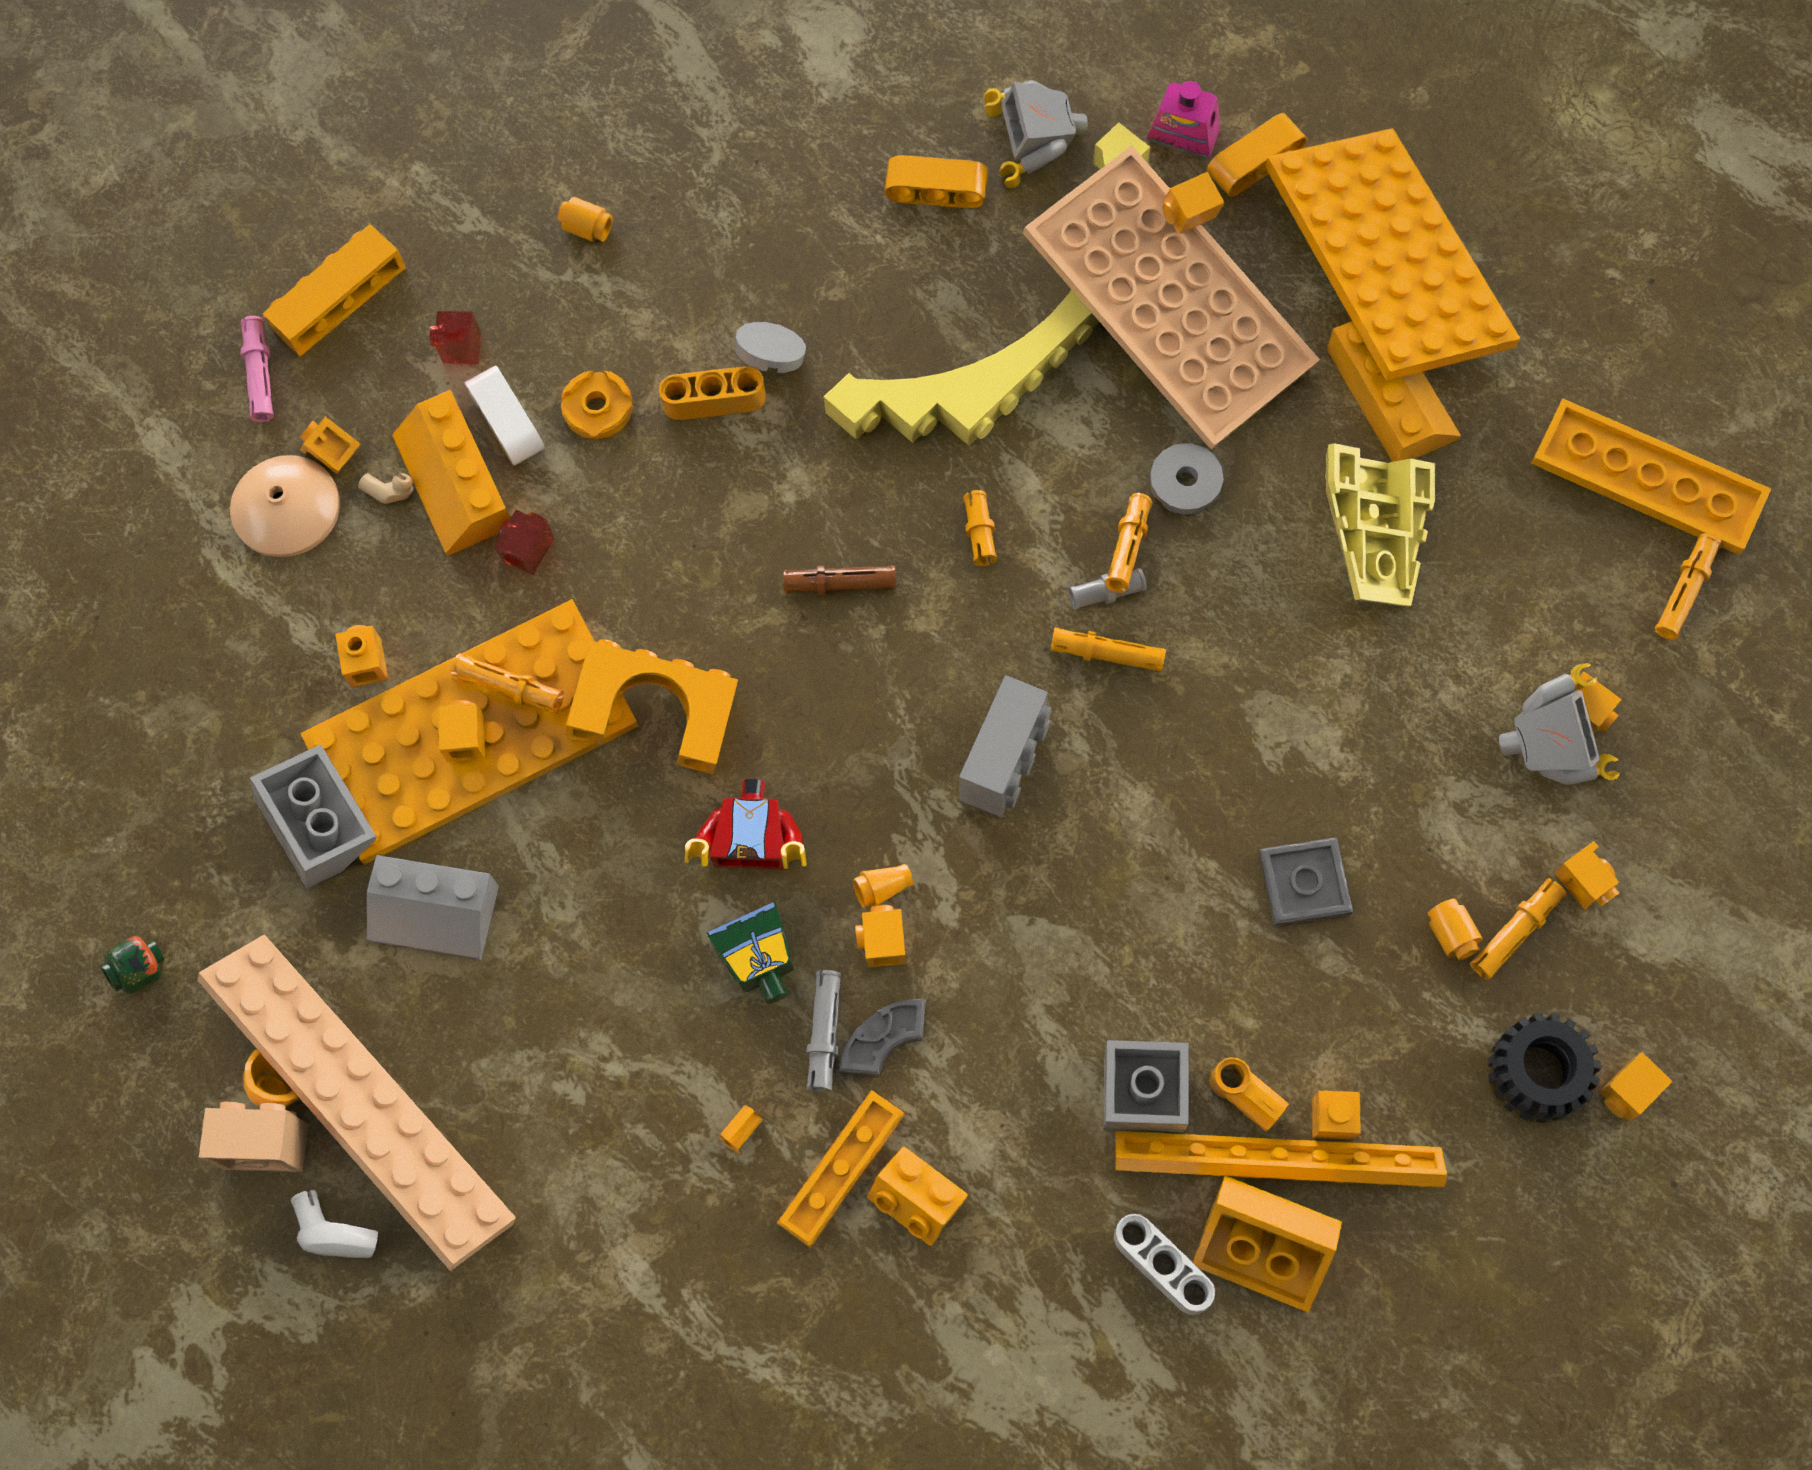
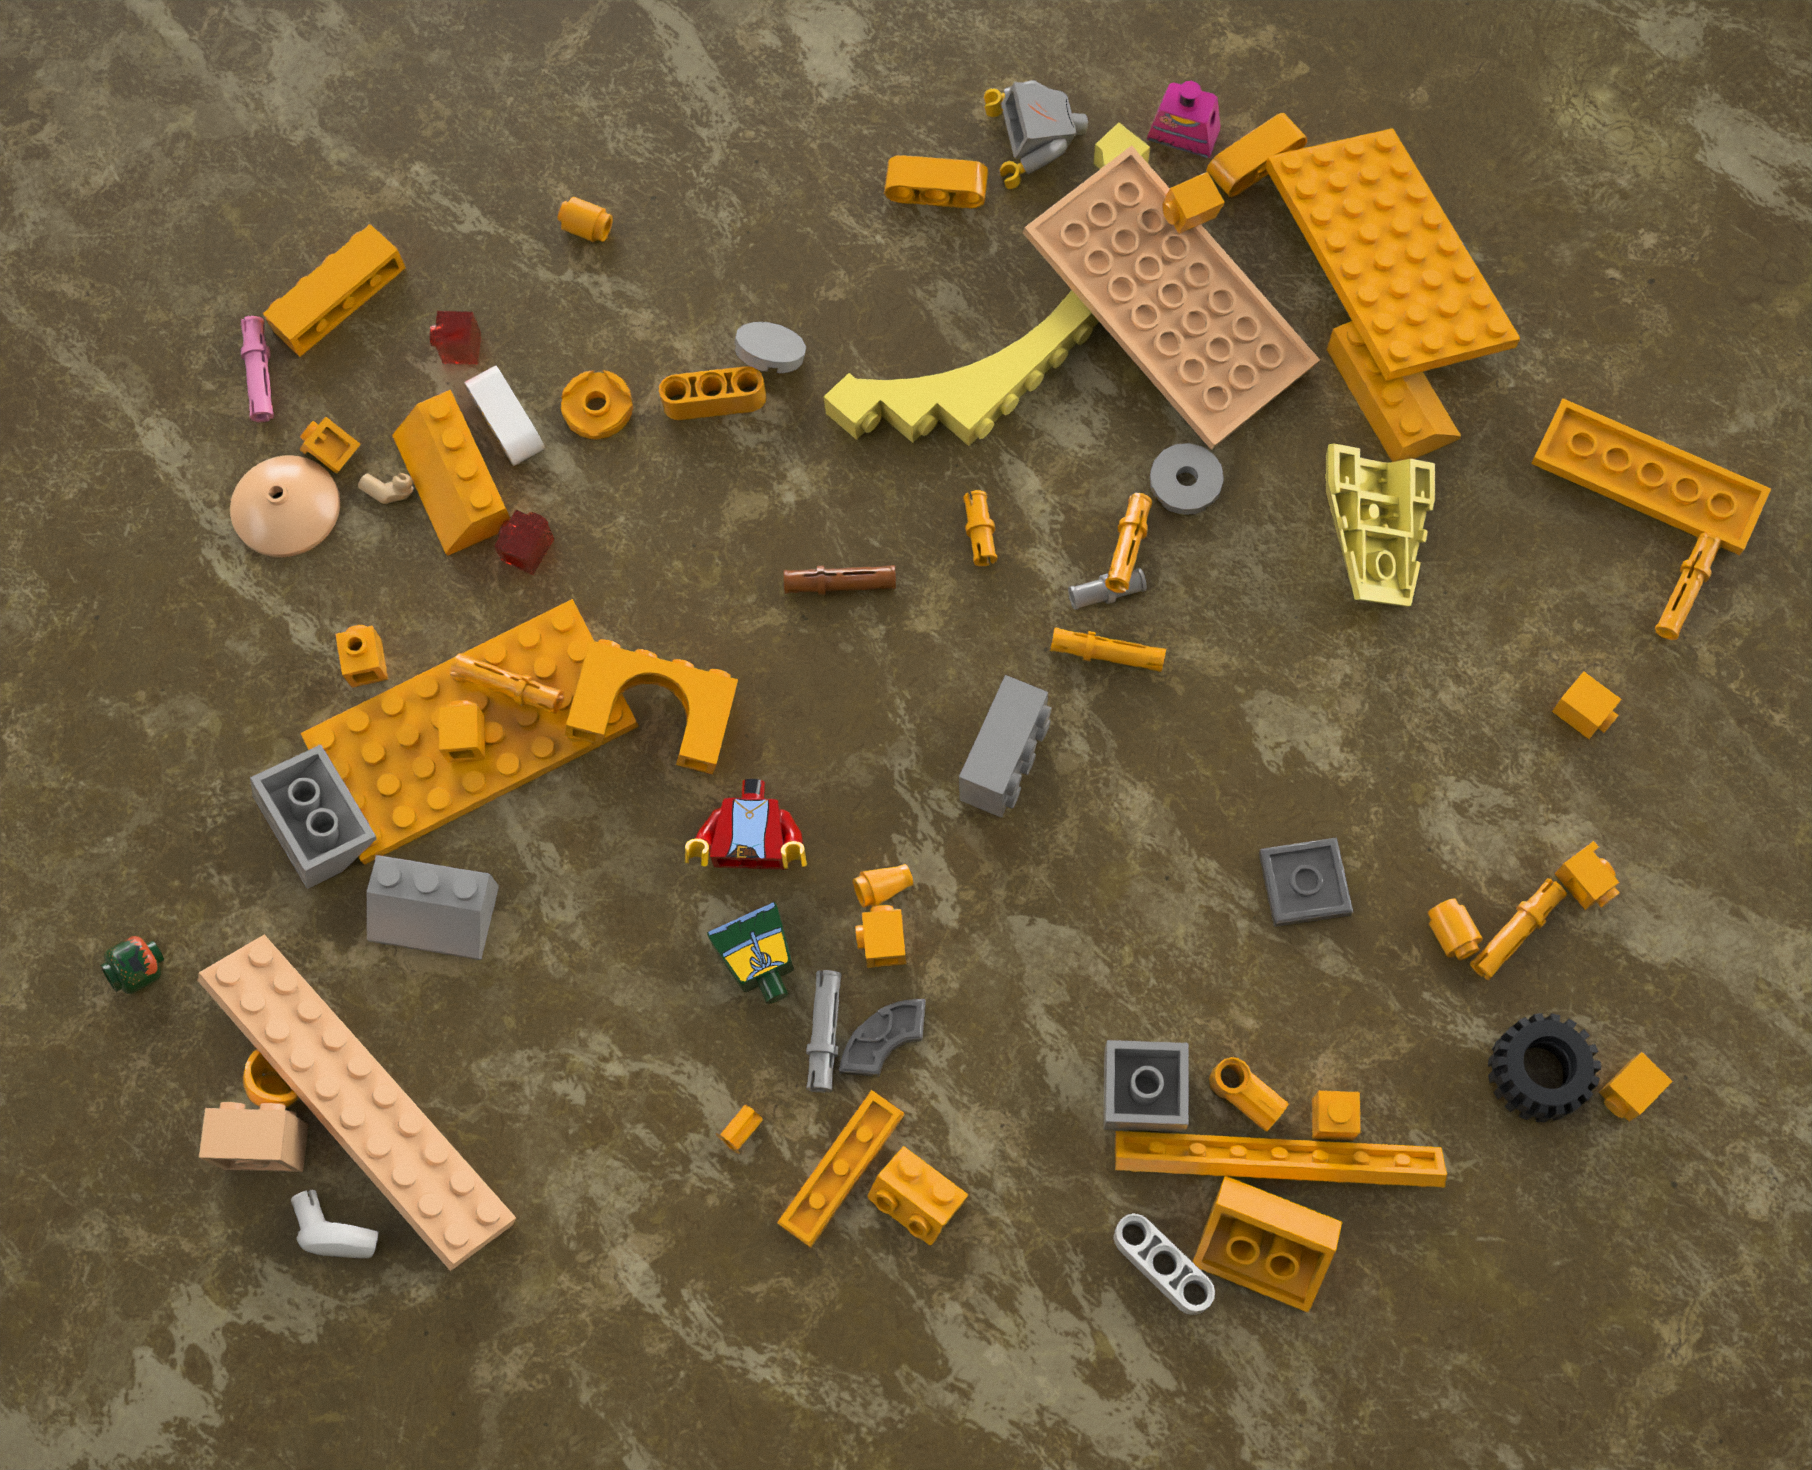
(1557, 733): light grey torso -> none

